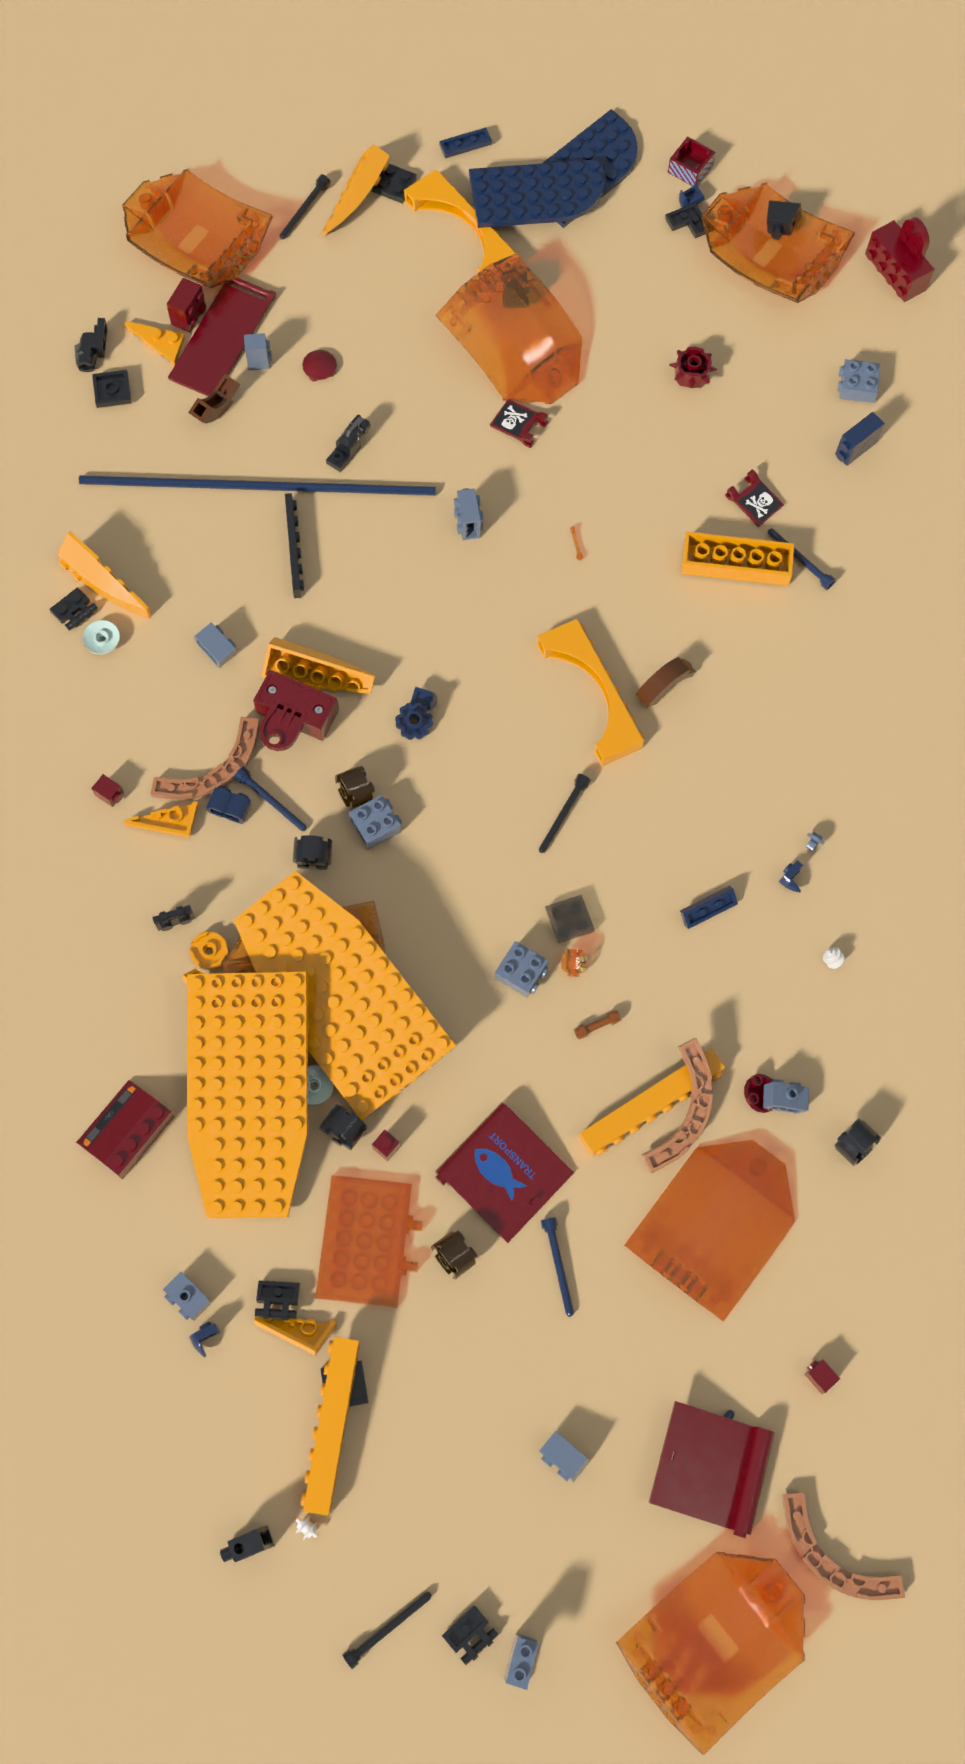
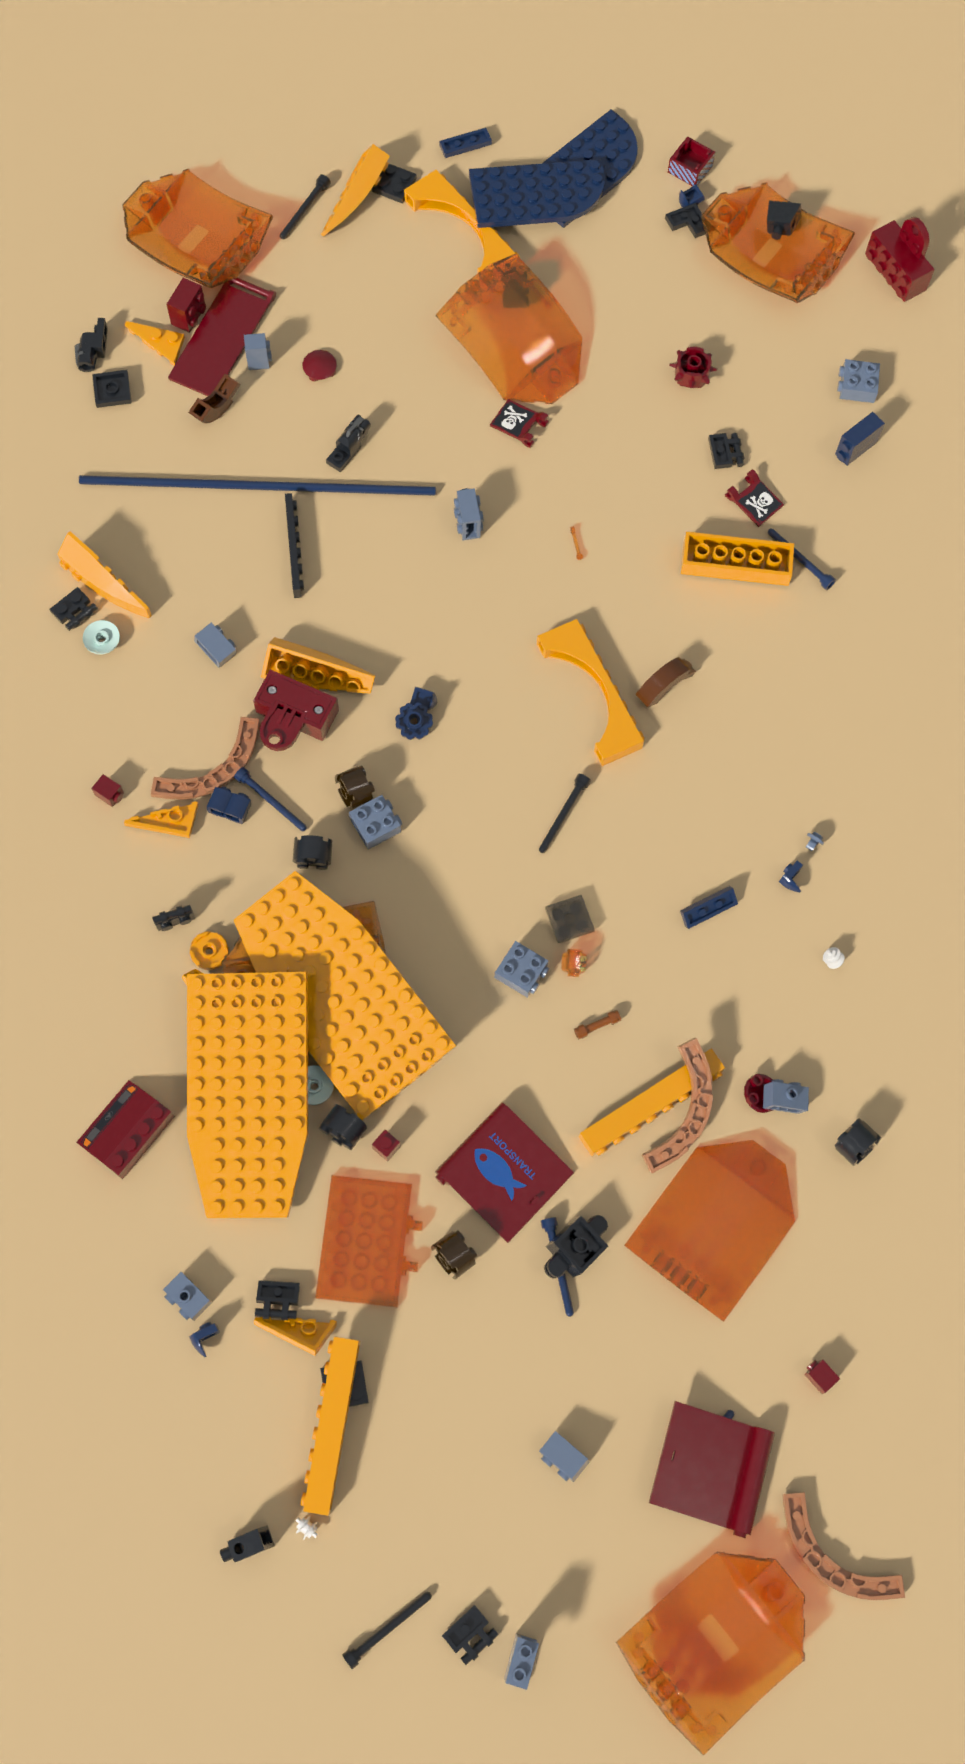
(576, 1246): none -> black brick
(721, 452): none -> black plate

